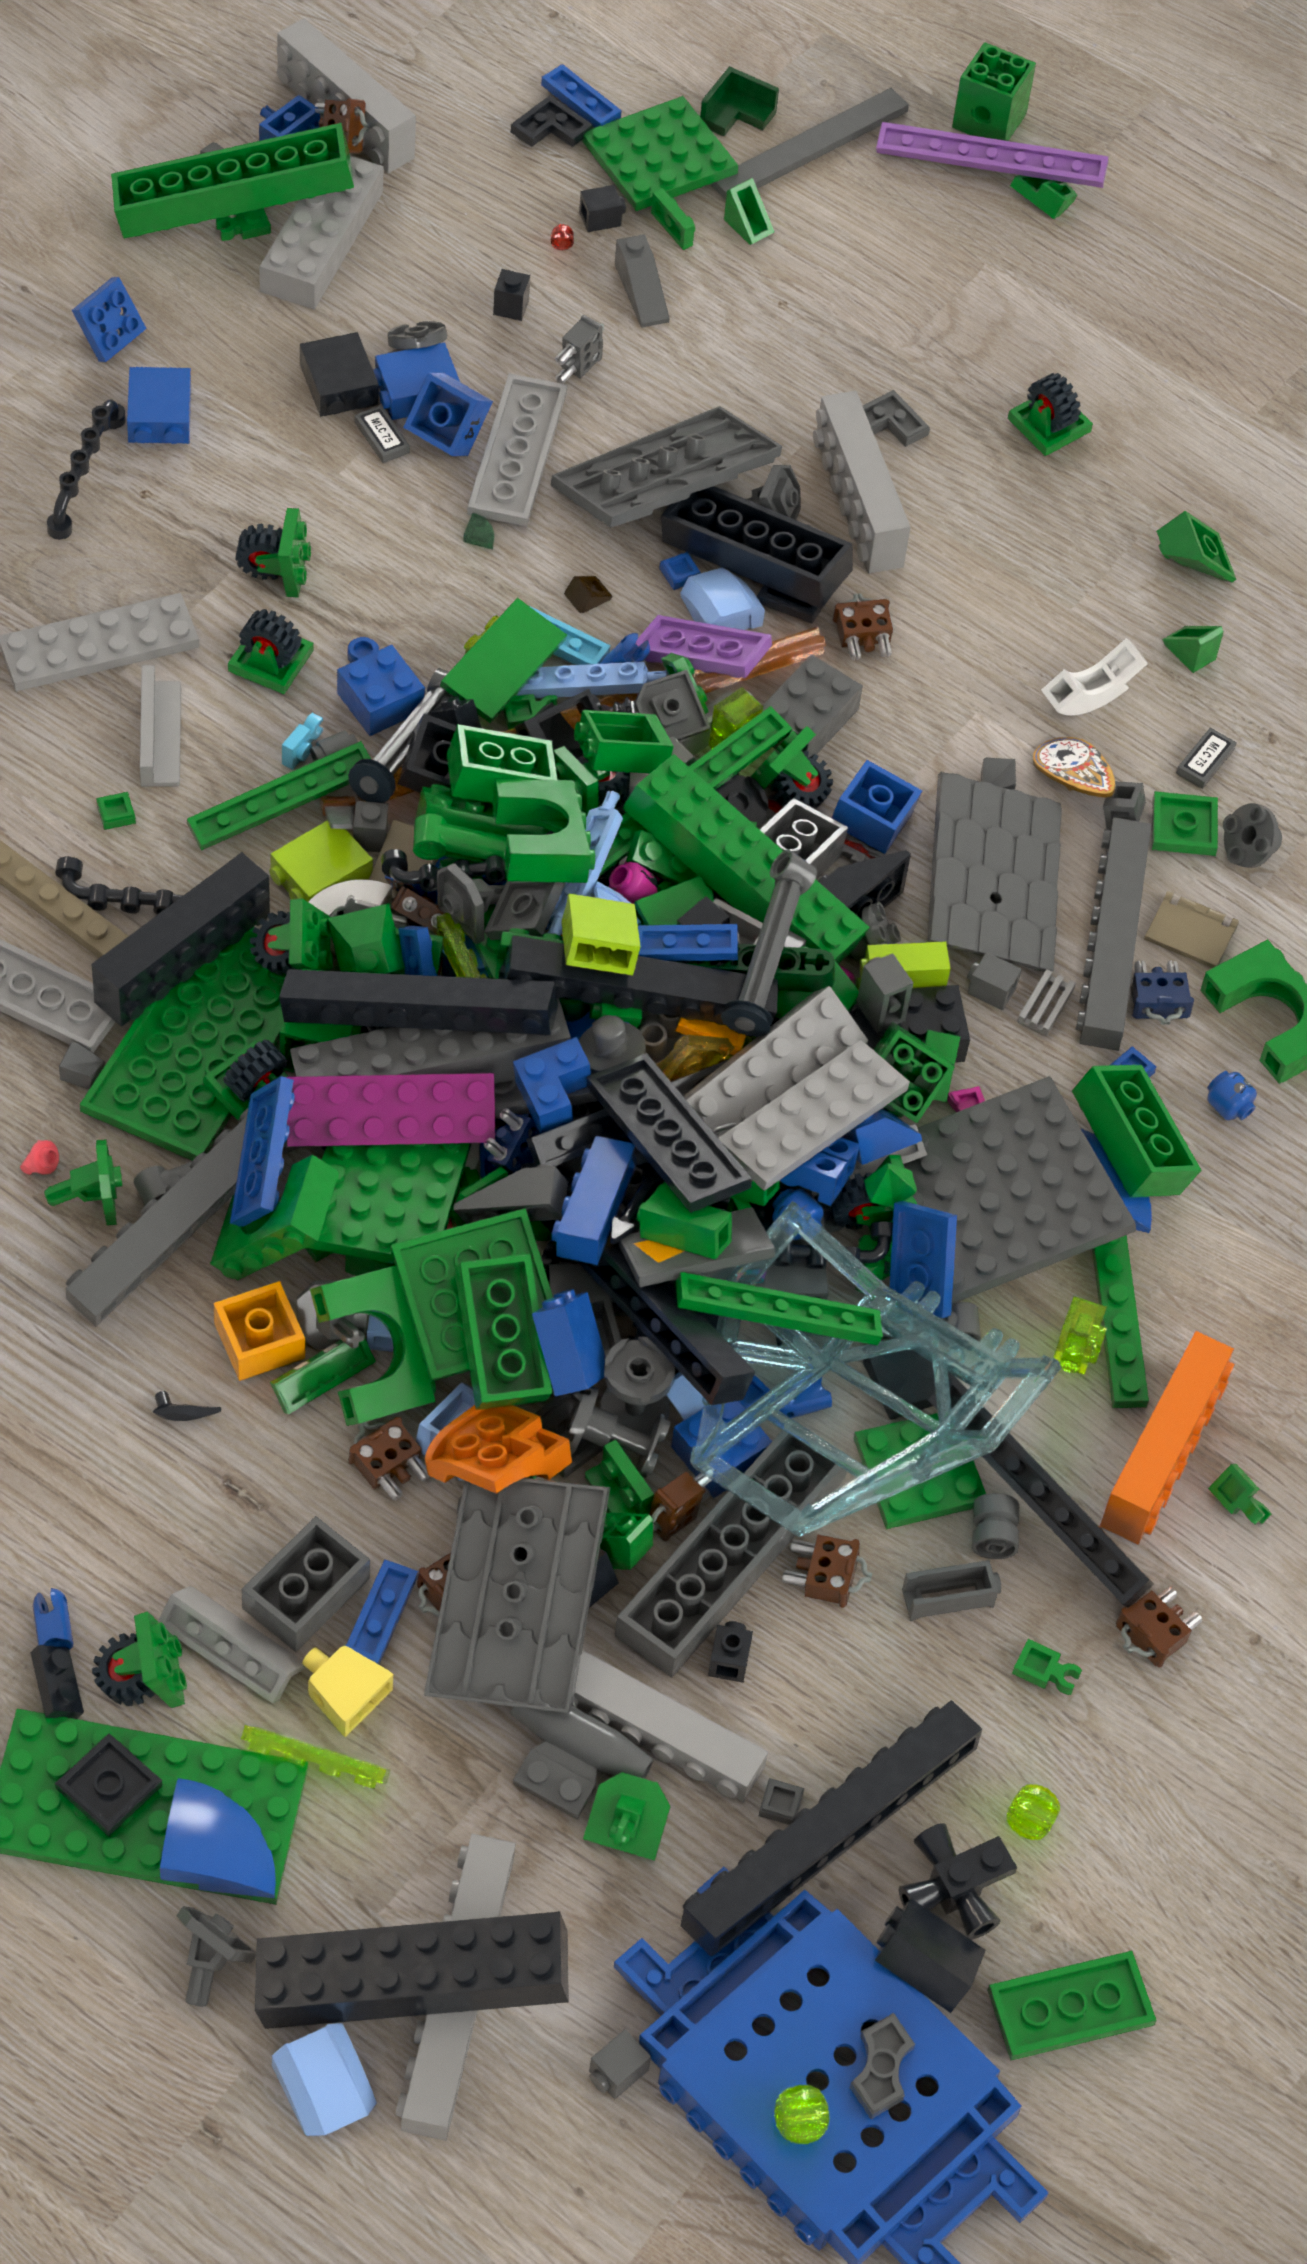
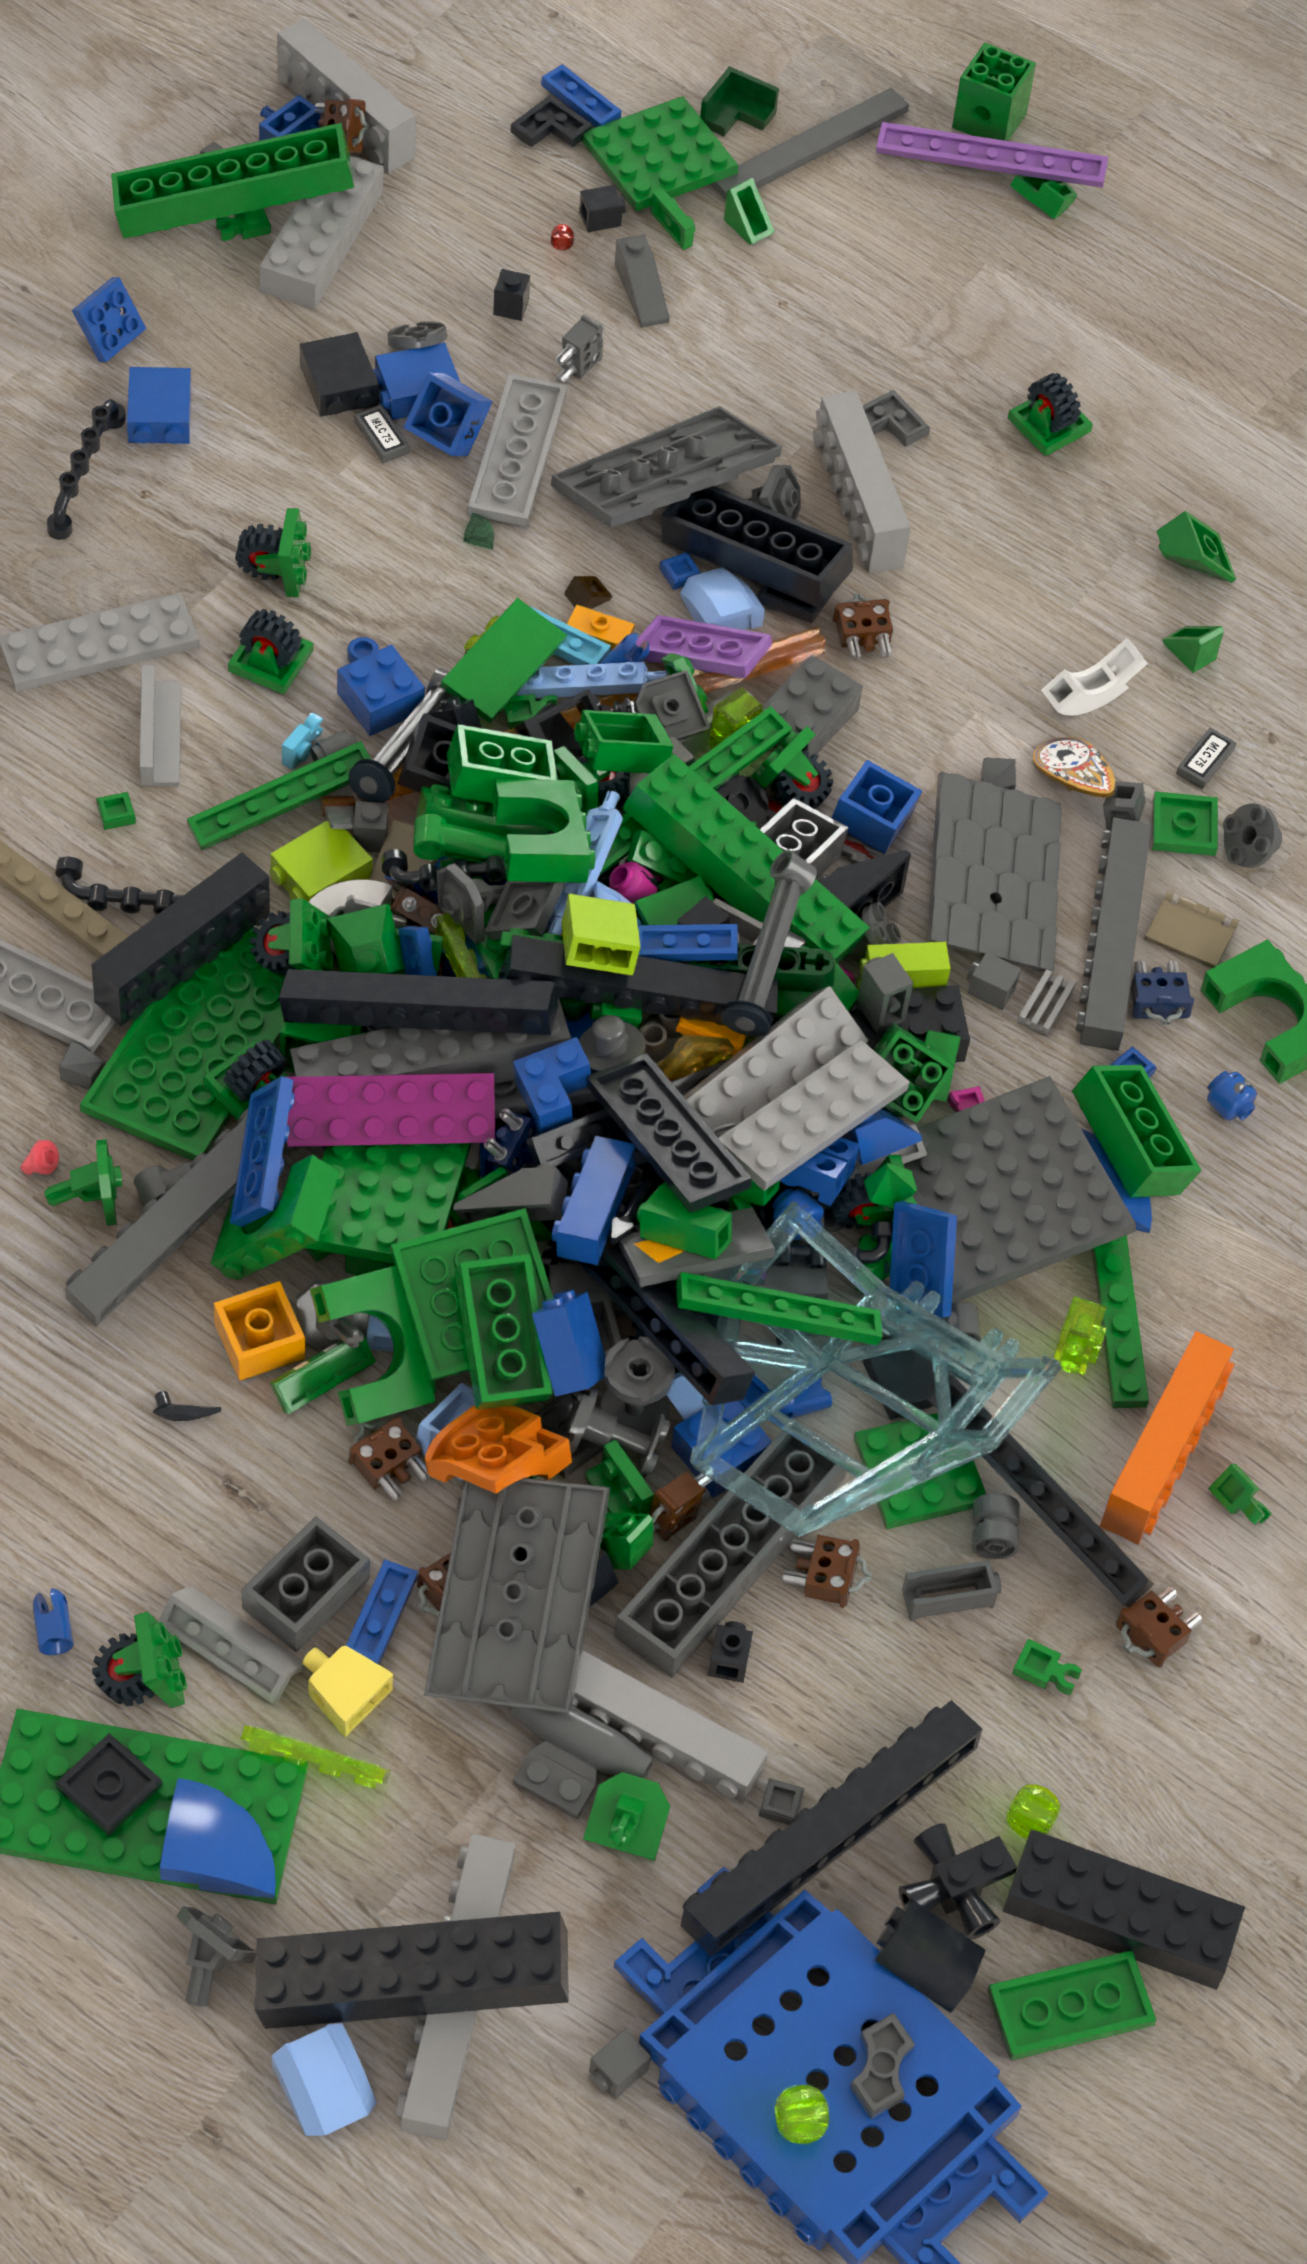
(57, 1682): black plate -> none
(600, 625): none -> light orange plate
(1124, 1909): none -> black brick

